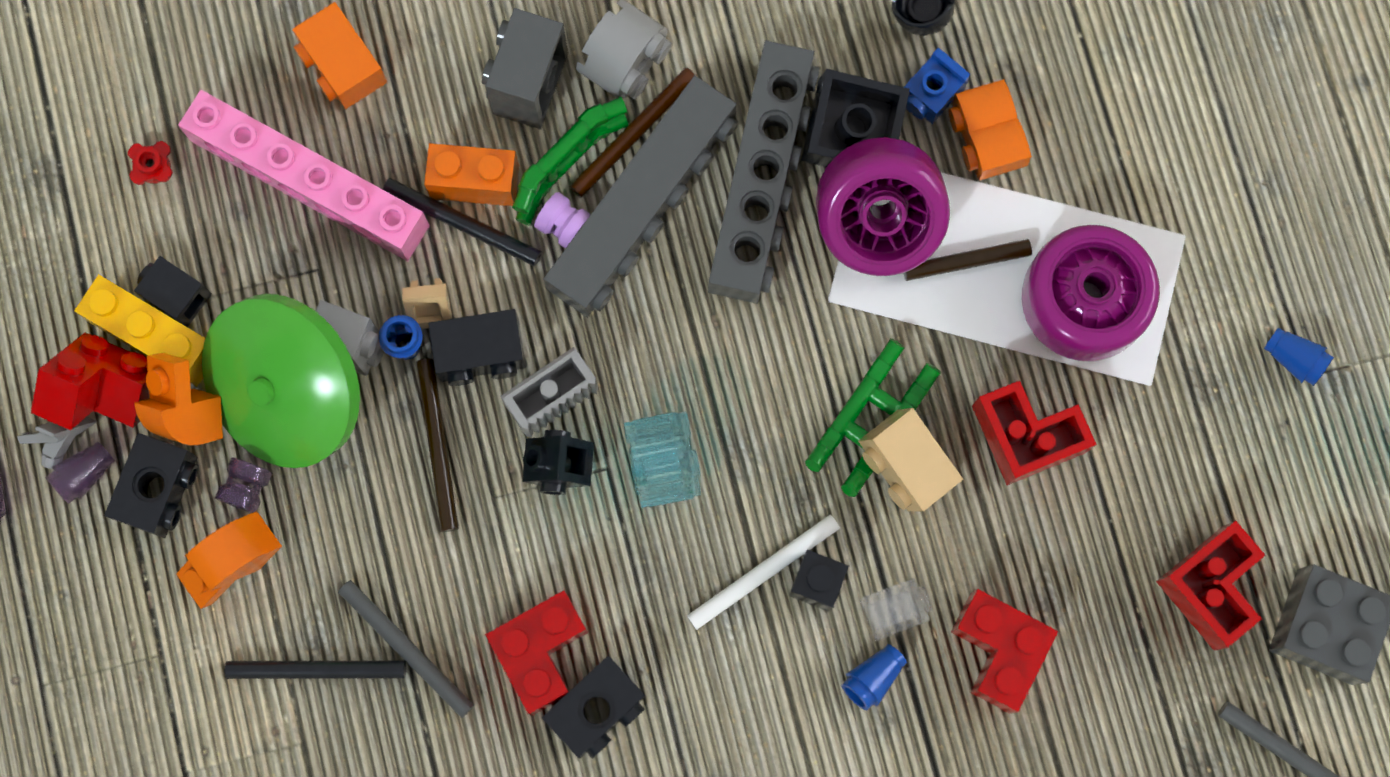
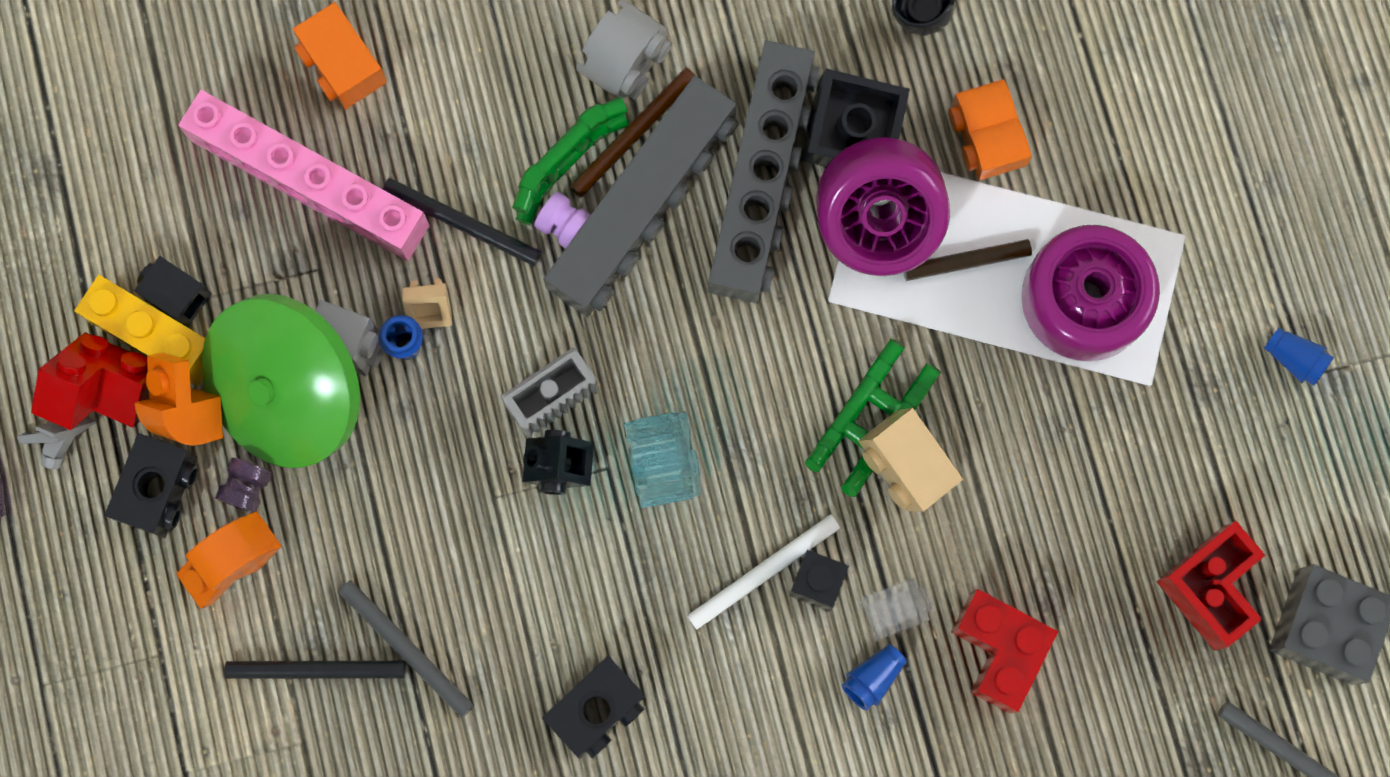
(78, 473): clear purple cone -> none
(159, 171): red plate -> none
(437, 445): dark brown bar -> none
(471, 174): orange brick -> none
(477, 347): black brick -> none
(525, 68): dark grey brick -> none
(526, 647): red brick -> none
(946, 75): blue brick -> none
(1027, 444): red brick -> none

